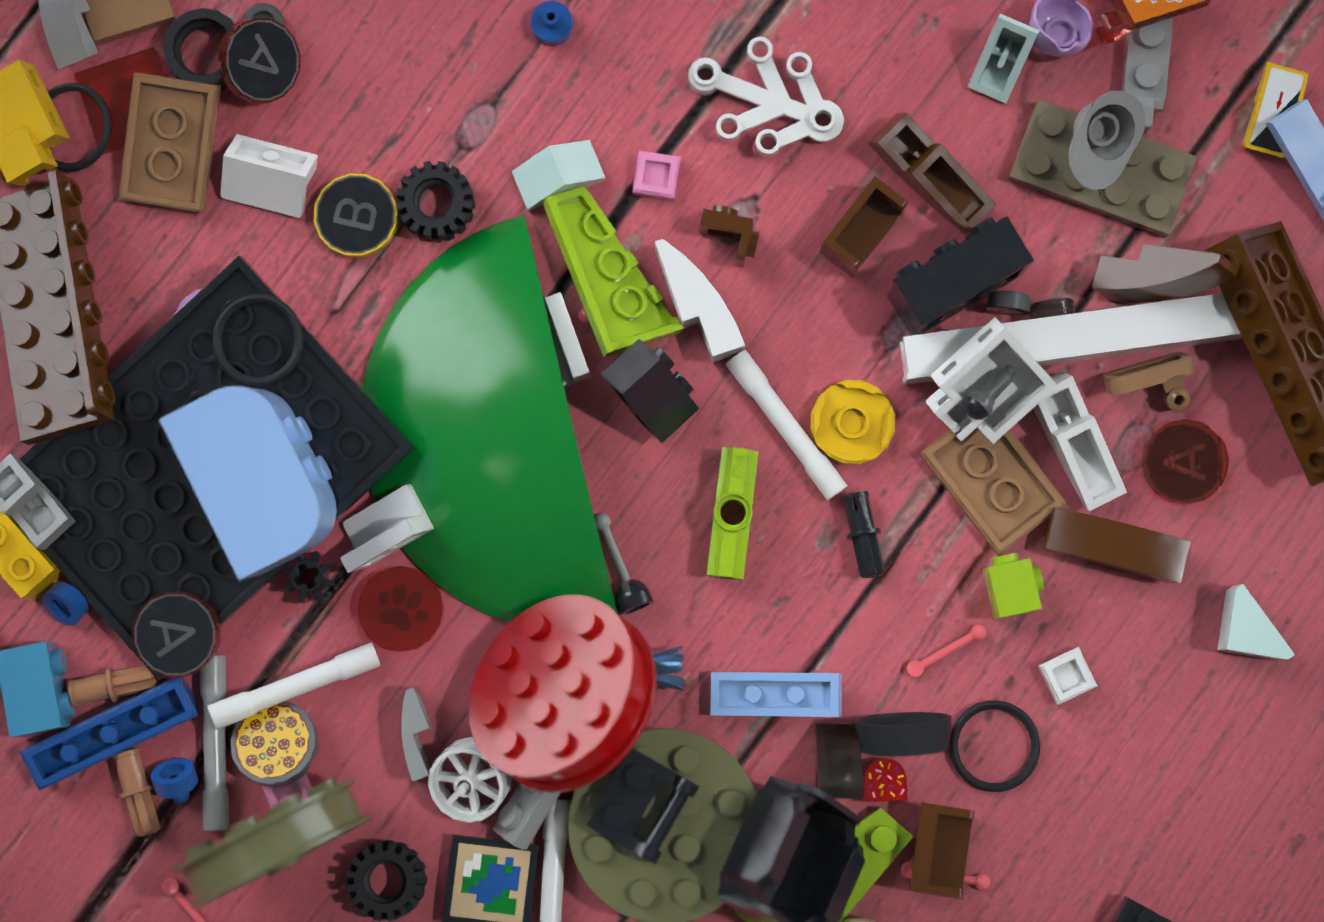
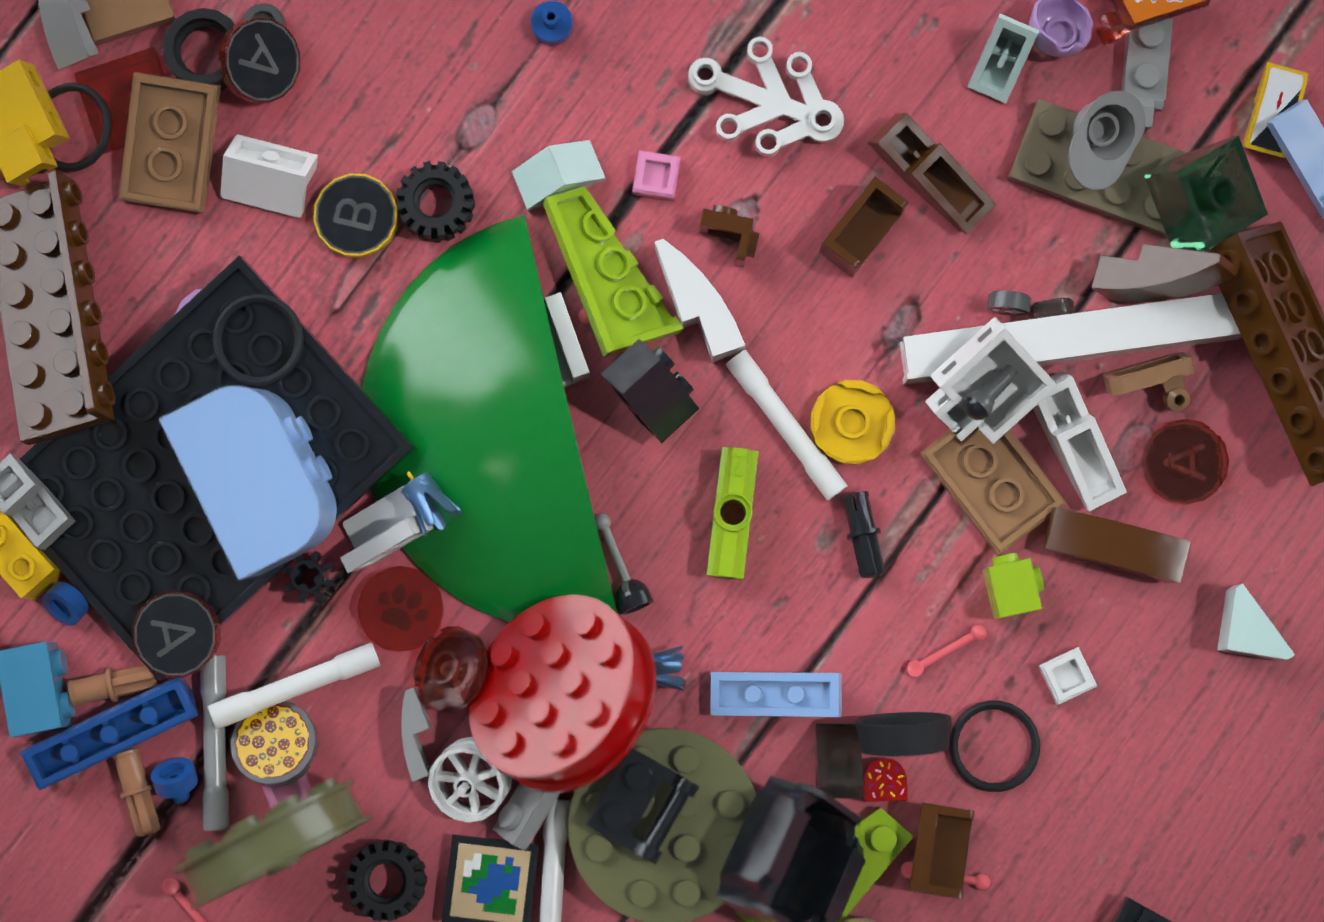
(420, 494): none -> flat silver piece
(450, 669): none -> clear red tile
(959, 275): black brick -> none
(1206, 195): none -> clear green slope

